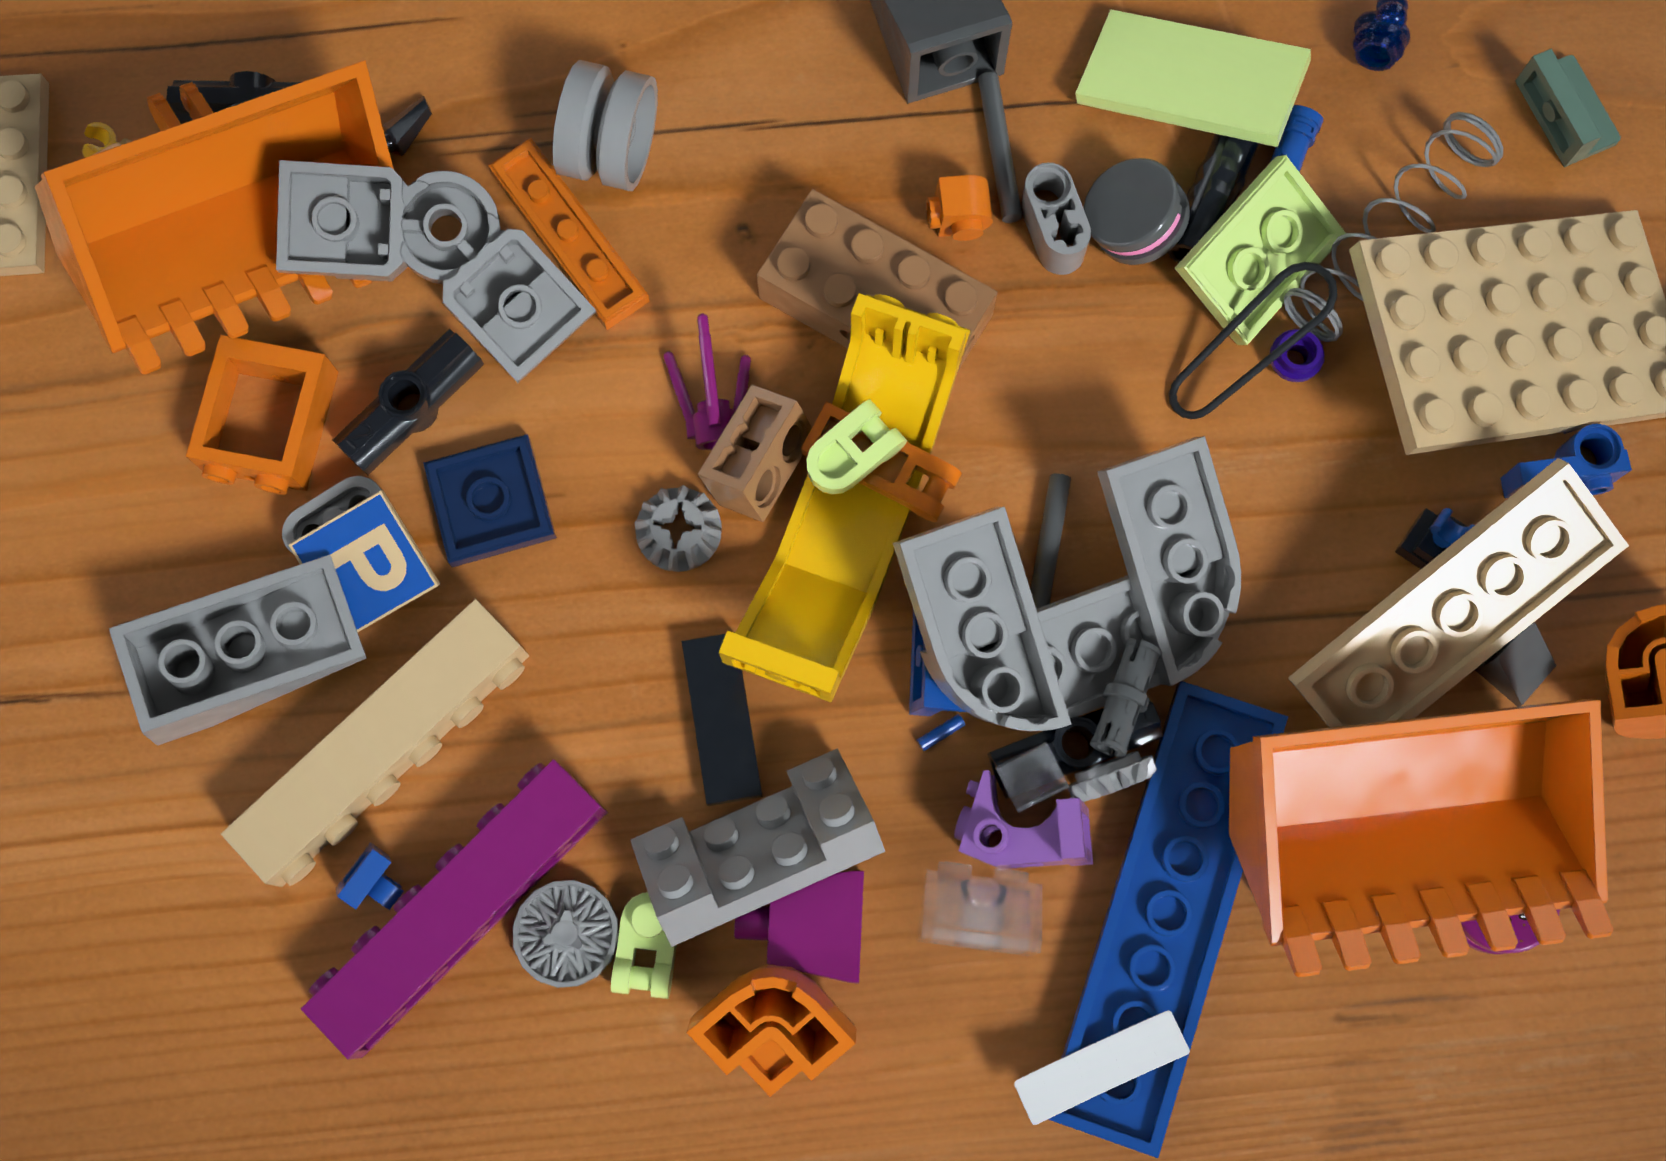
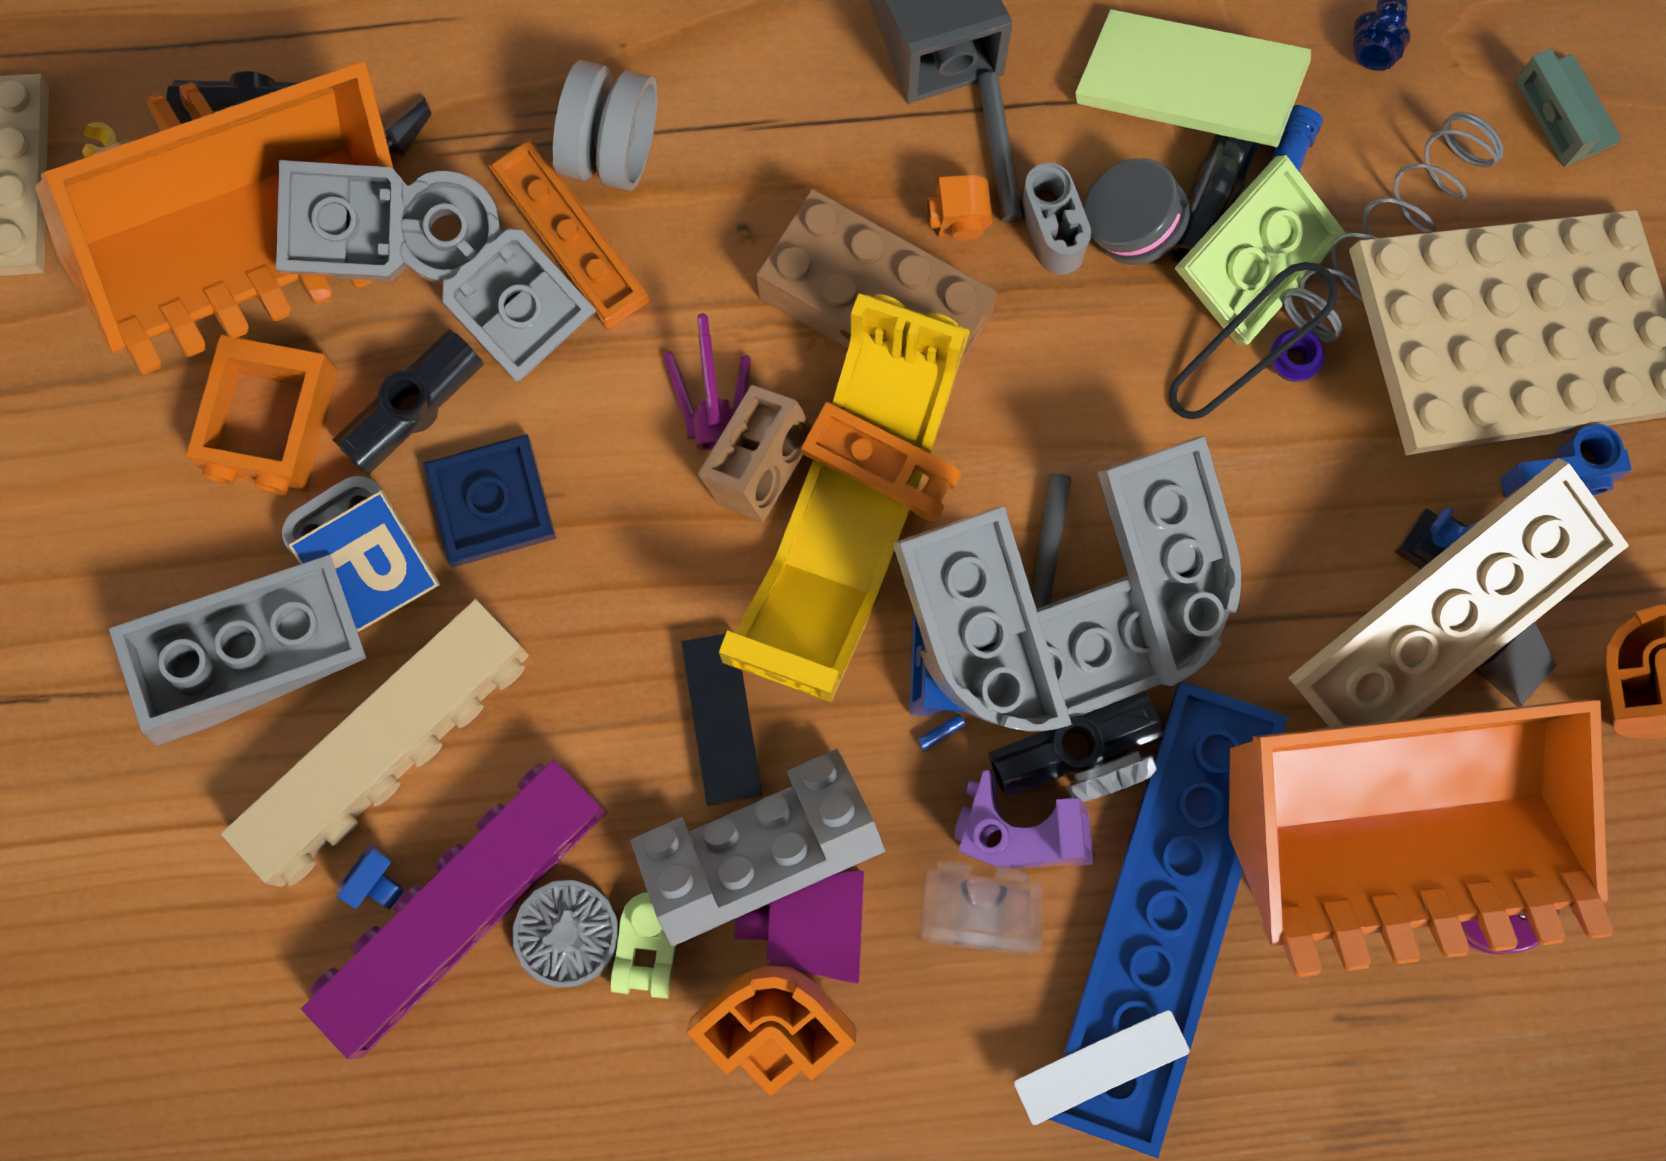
(694, 546): light grey gear -> none
(837, 462): yellowish green plate -> none
(1032, 777): clear piece -> none
(1126, 697): dark grey pin -> none

